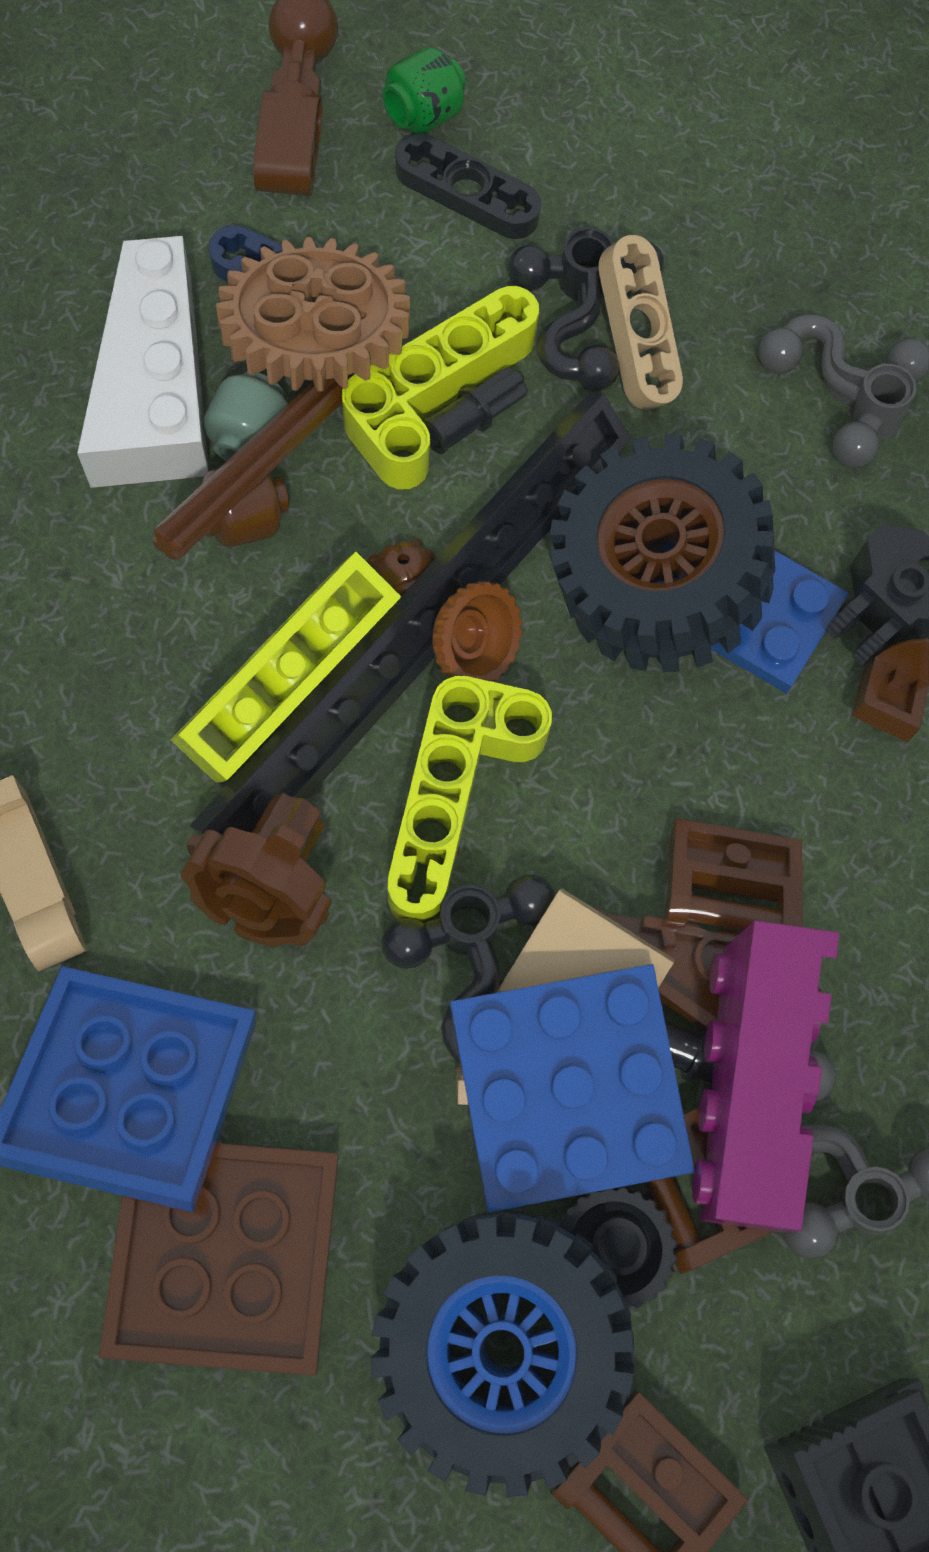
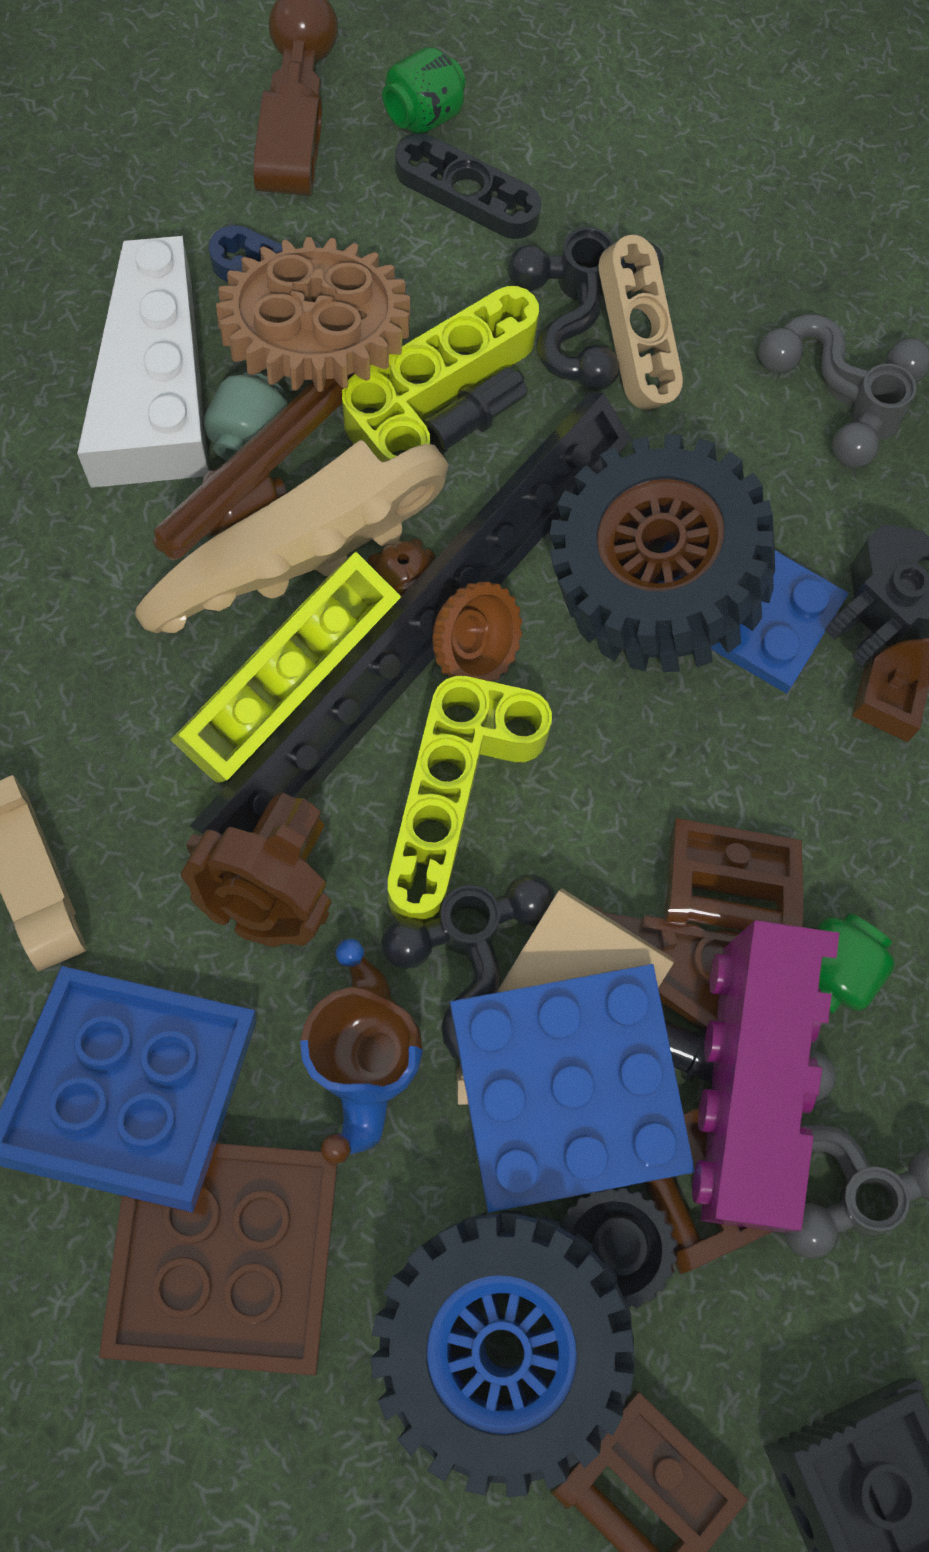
(300, 532): none -> tan animal
(361, 1051): none -> reddish brown piece
(860, 964): none -> green head

